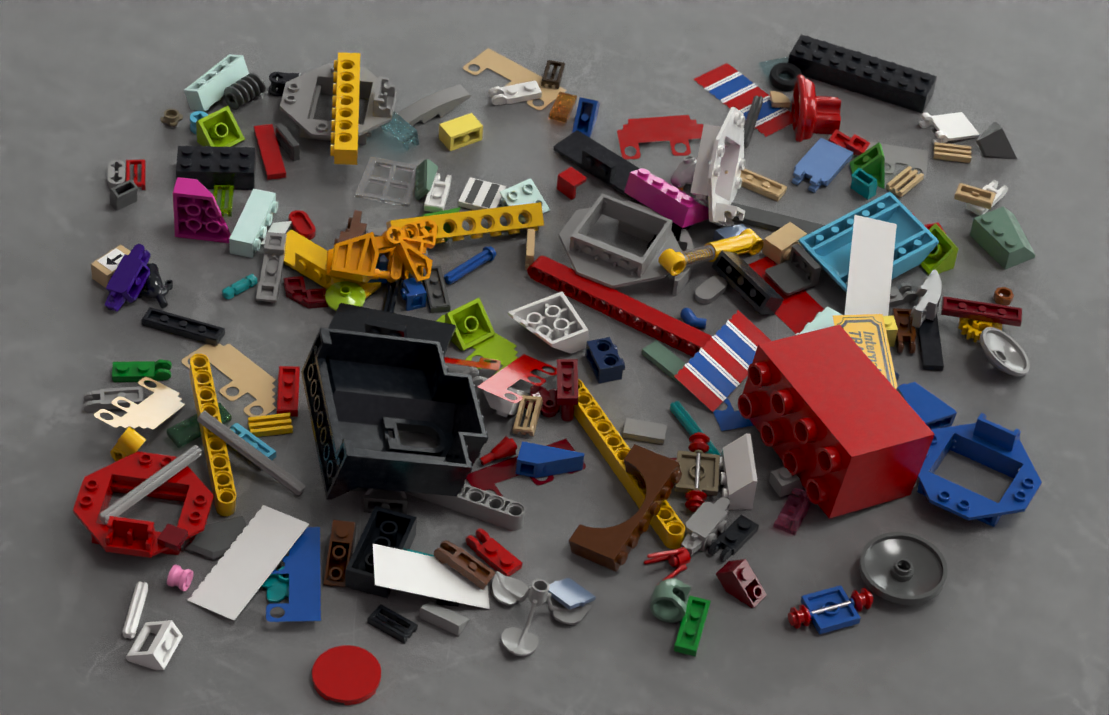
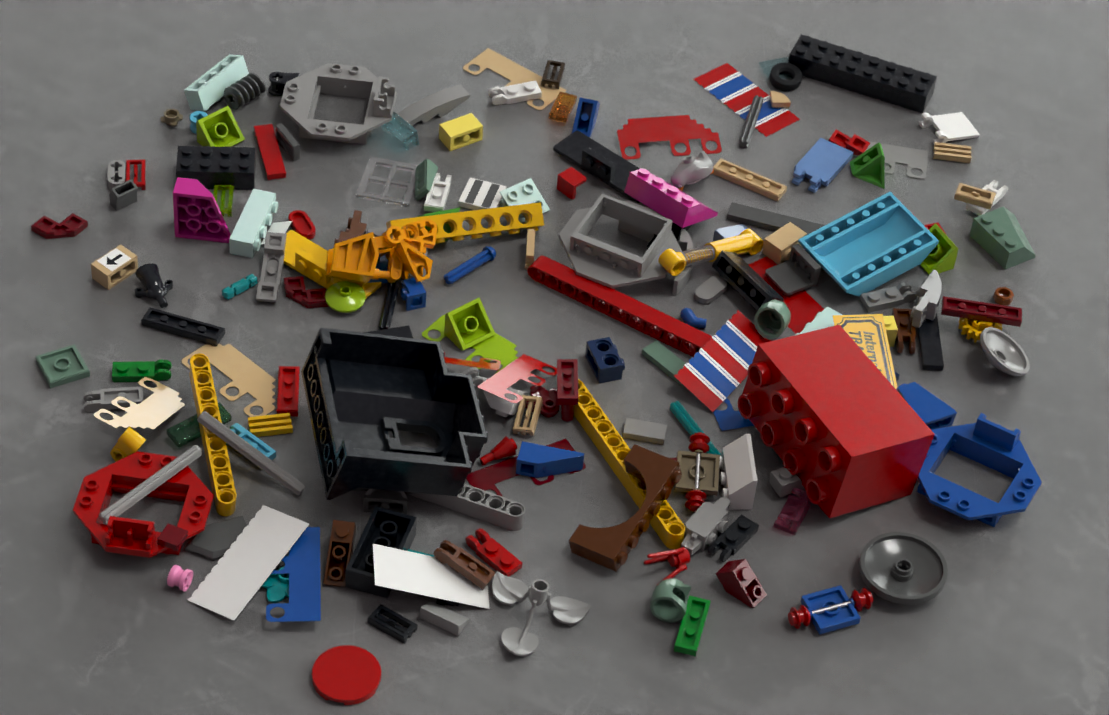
(62, 366): none -> sand green tile
(67, 228): none -> dark red tile
(128, 278): dark purple hinge -> none
(135, 610): white axle -> none
(161, 648): white tile -> none
(346, 114): yellow brick -> none
(380, 322): black bracket -> none
(436, 291): dark grey tile -> none
(554, 322): white wedge -> none
(570, 593): sand blue piece -> none
(726, 152): white hinge -> none
(774, 316): none -> sand green piece
(812, 112): red piece -> none
(864, 184): teal piece -> none
(870, 267): white sticker -> none
(902, 179): tan tile -> none
(995, 143): dark grey slope -> none

